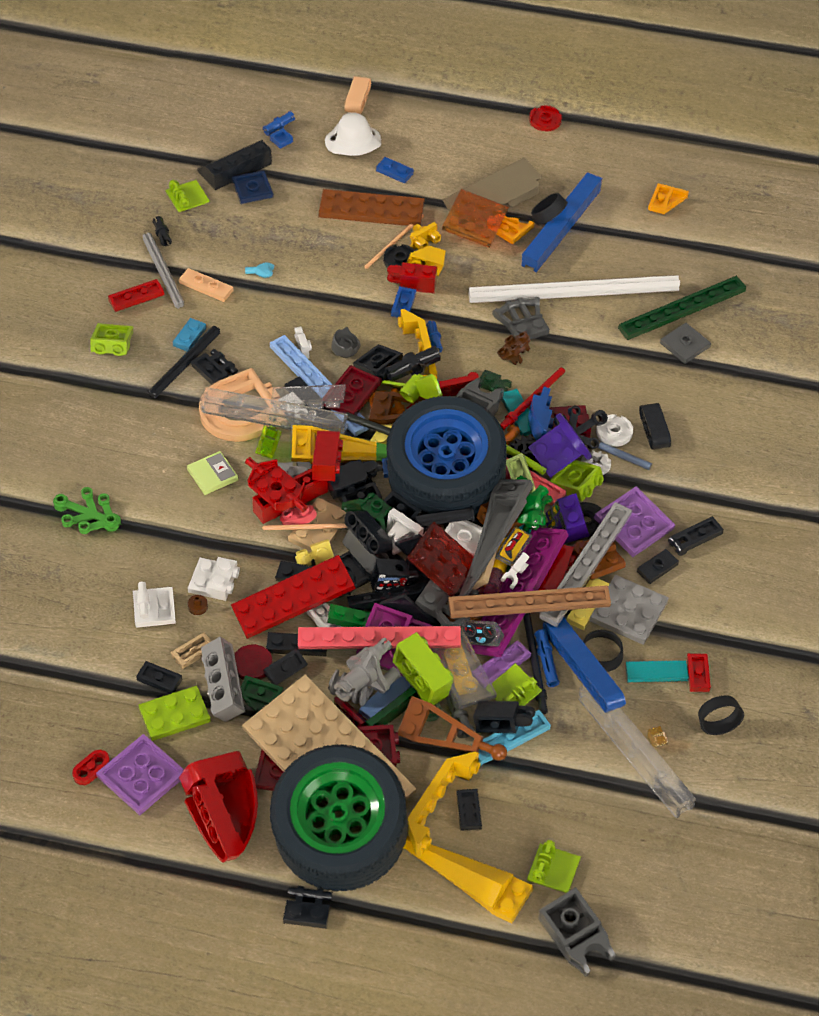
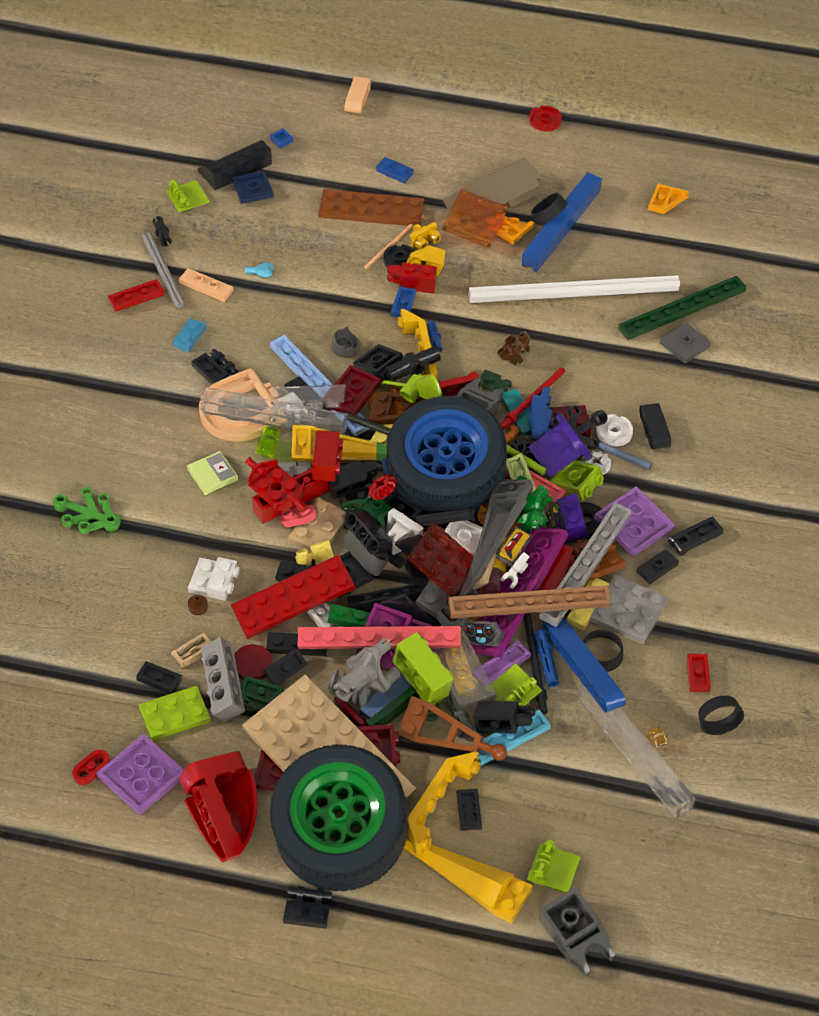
(111, 339): lime plate -> none
(153, 606): white plate -> none
(183, 362): black axle -> none
(278, 123): blue pin -> none
(303, 344): white plate -> none
(304, 526): light nougat axle -> none
(353, 136): white piece -> none
(378, 490): none -> red gear
(391, 574): black torso -> none
(532, 324): dark grey plate -> none
(656, 671): teal tile -> none

